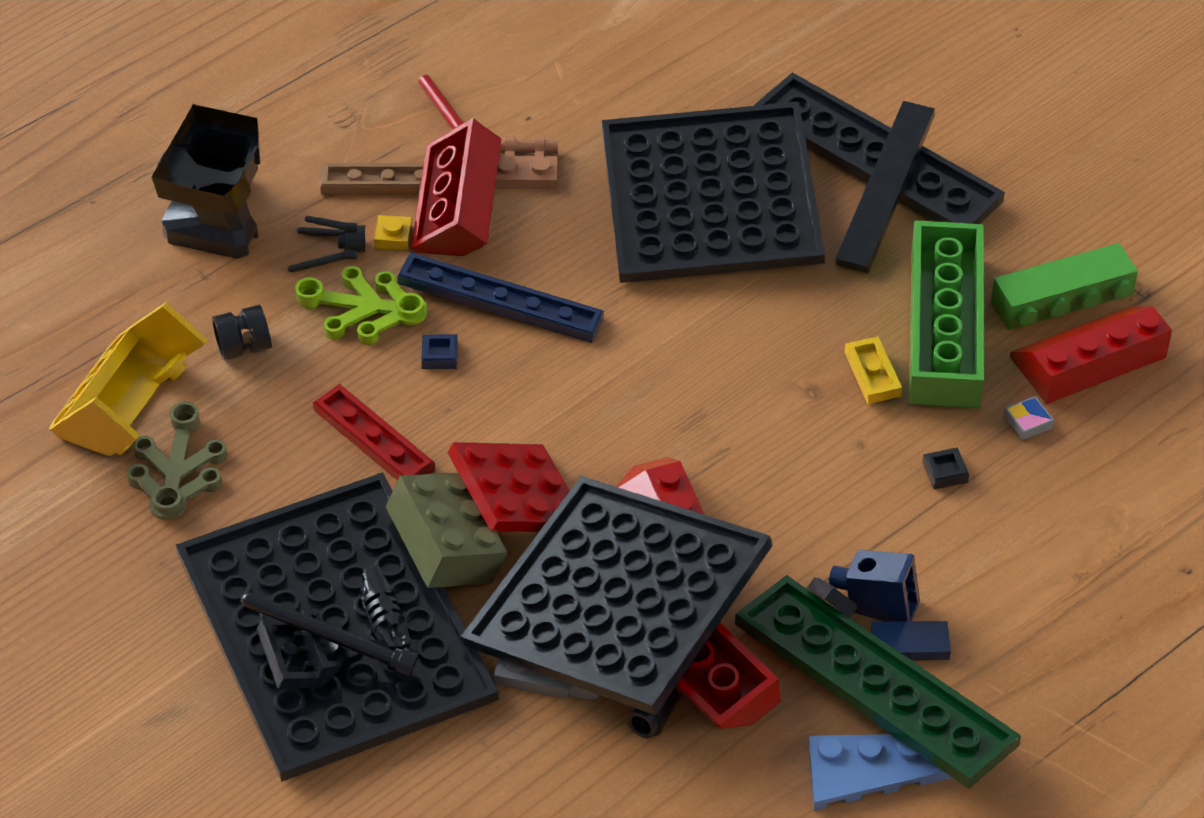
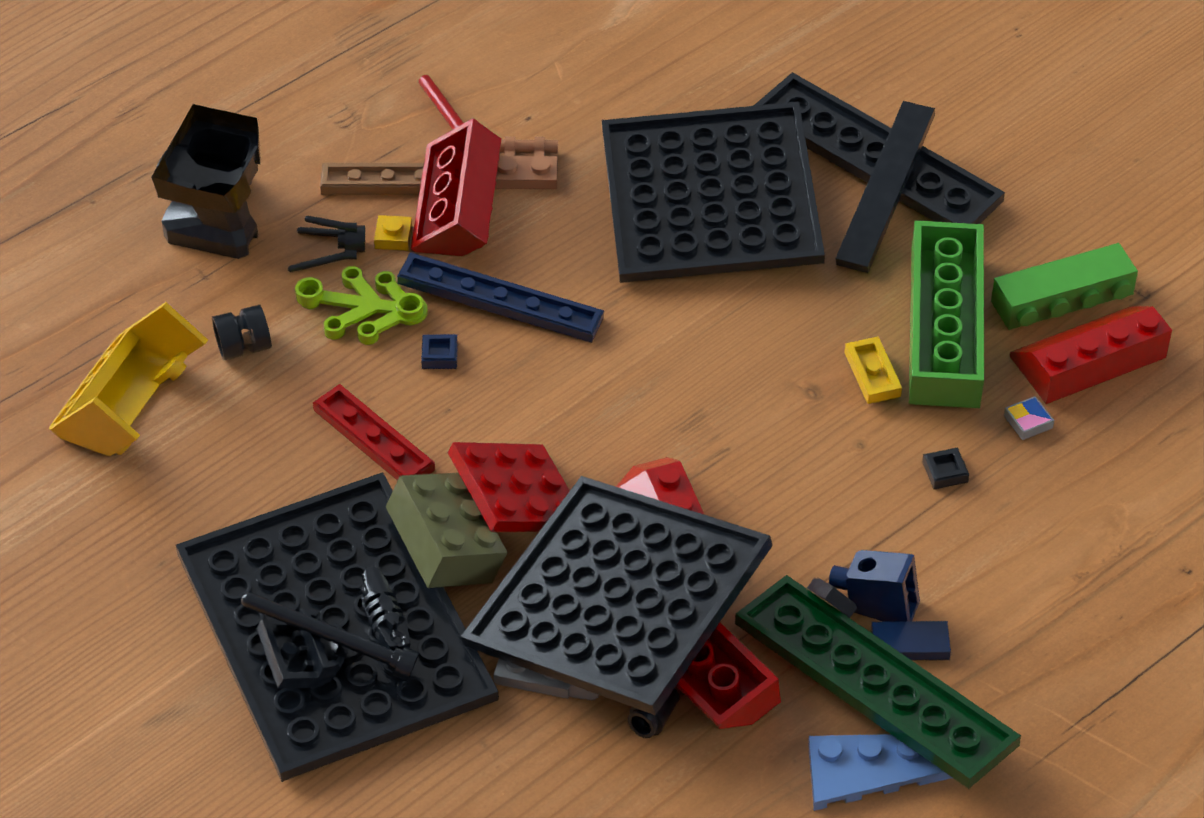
(170, 500): olive plant -> none

